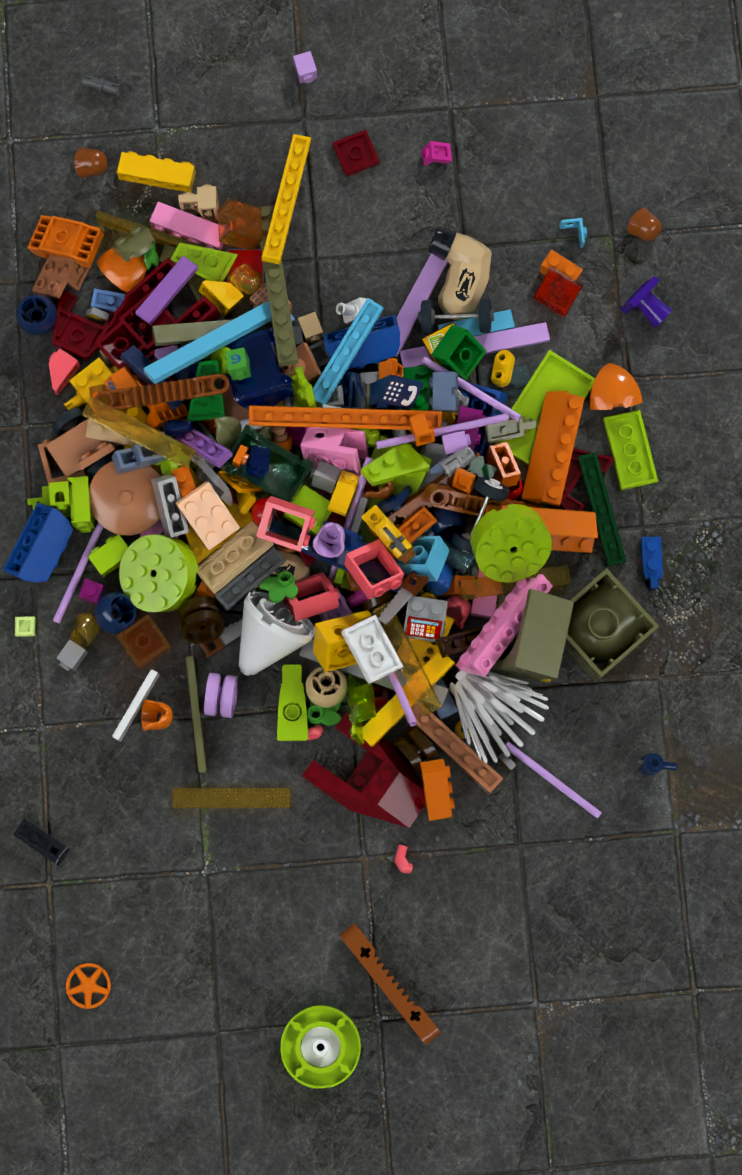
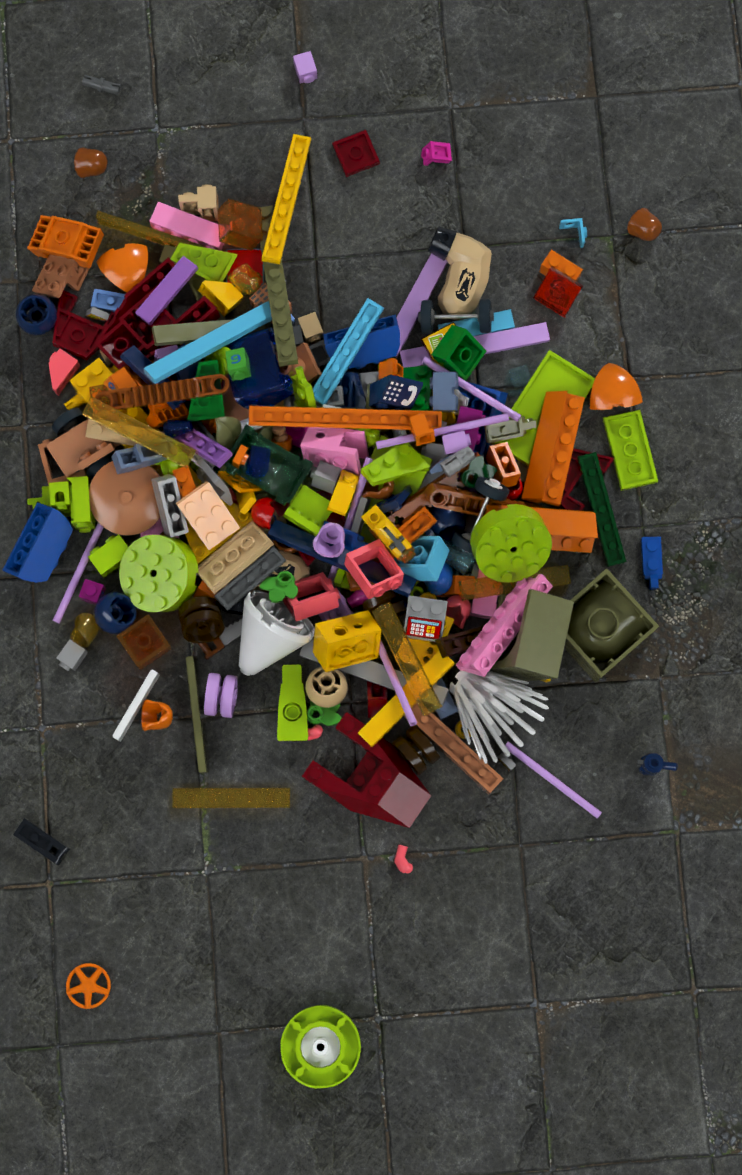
(25, 626): yellowish green tile -> none
(134, 244): olive slope -> none
(151, 257): bright green plate -> none
(156, 172): yellow brick -> none
(290, 508): coral window -> none
(350, 309): white bracket -> none
(361, 706): clear neon green bracket -> none
(372, 649): white tile -> none
(406, 592): piece -> none
(424, 1026): dark orange gear -> none
(437, 789): orange brick -> none
(463, 480): orange tile -> none
(503, 367): yellow plate -> none
(648, 303): dark purple plant -> none

